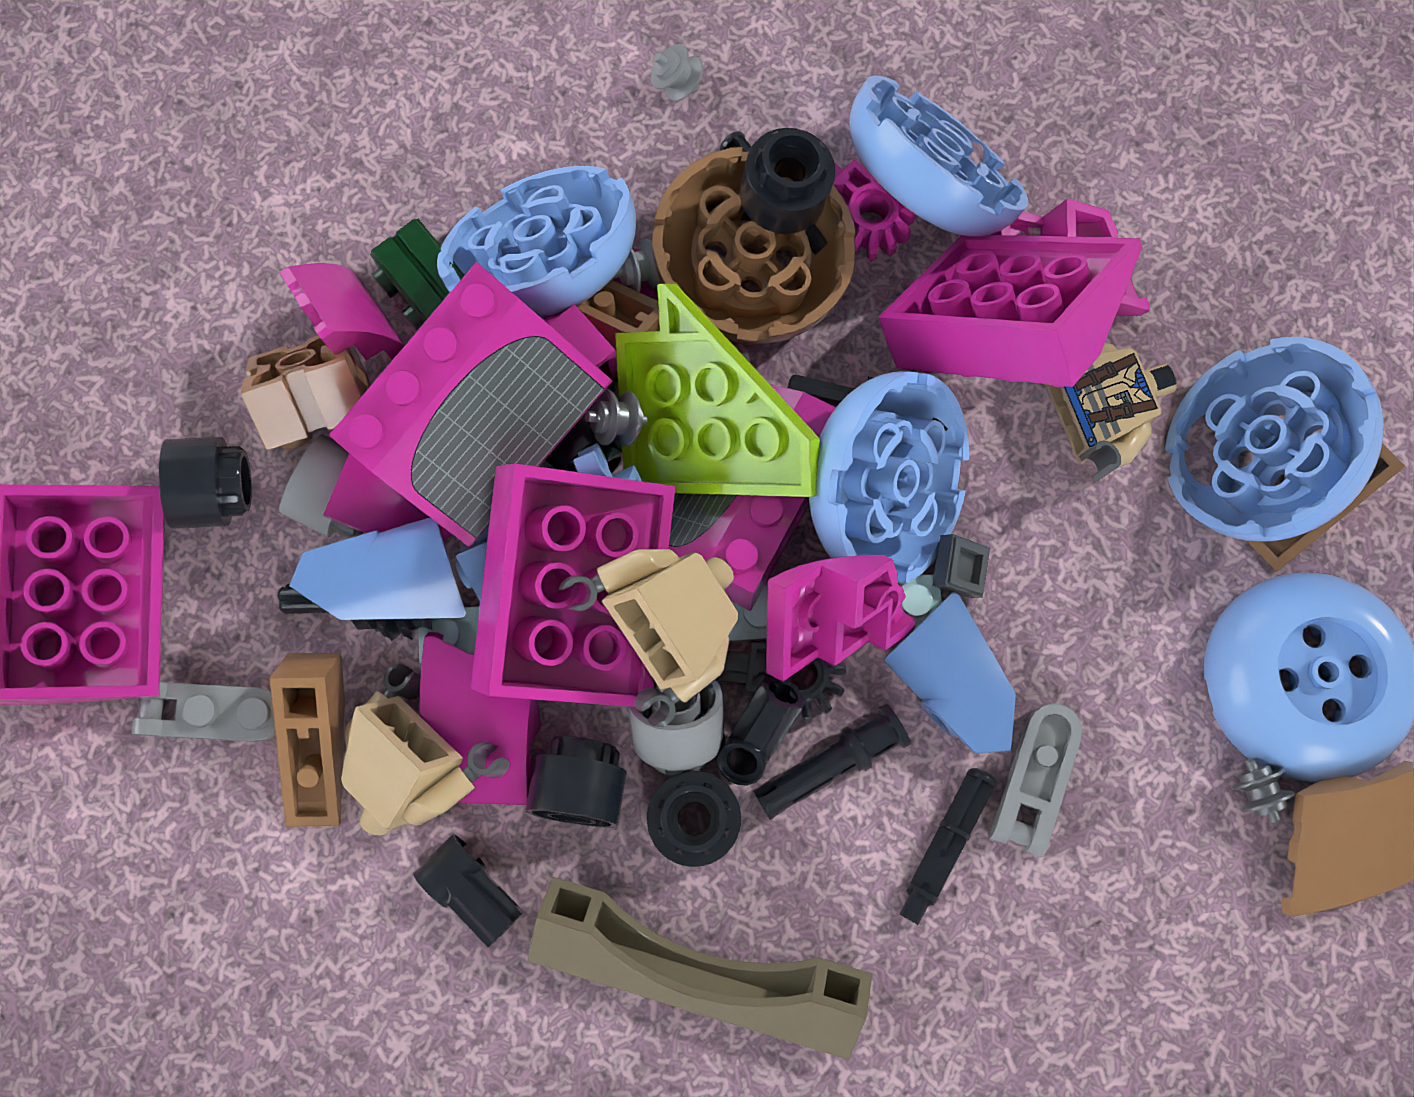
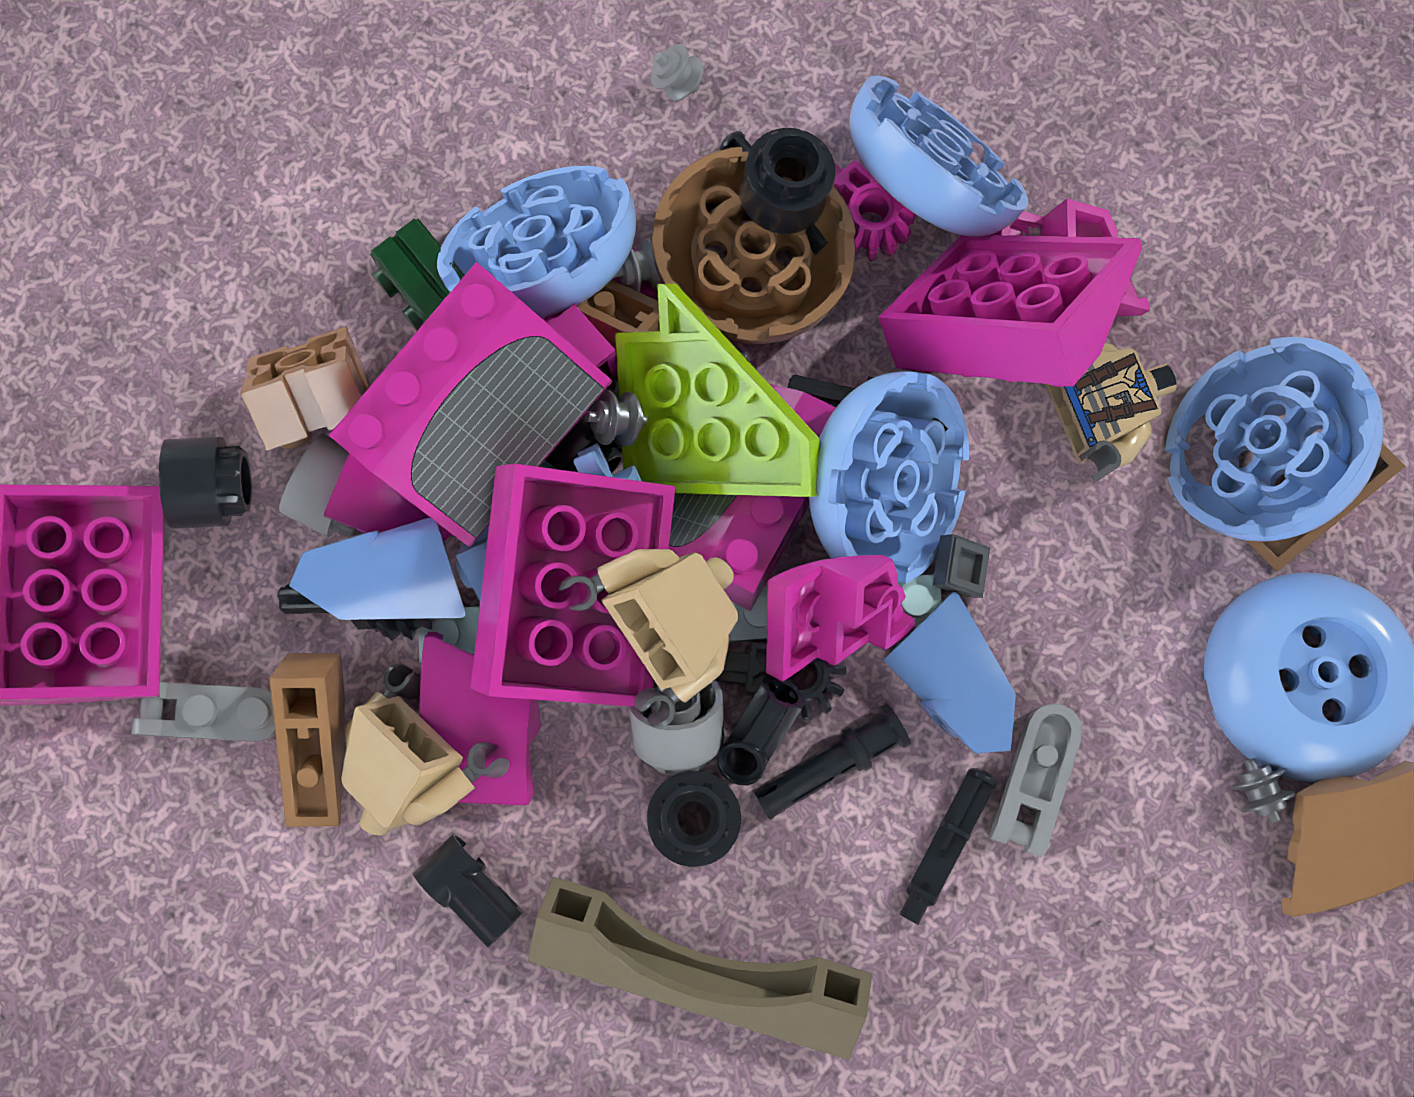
(342, 309): dark pink slope -> none
(577, 783): black piece -> none

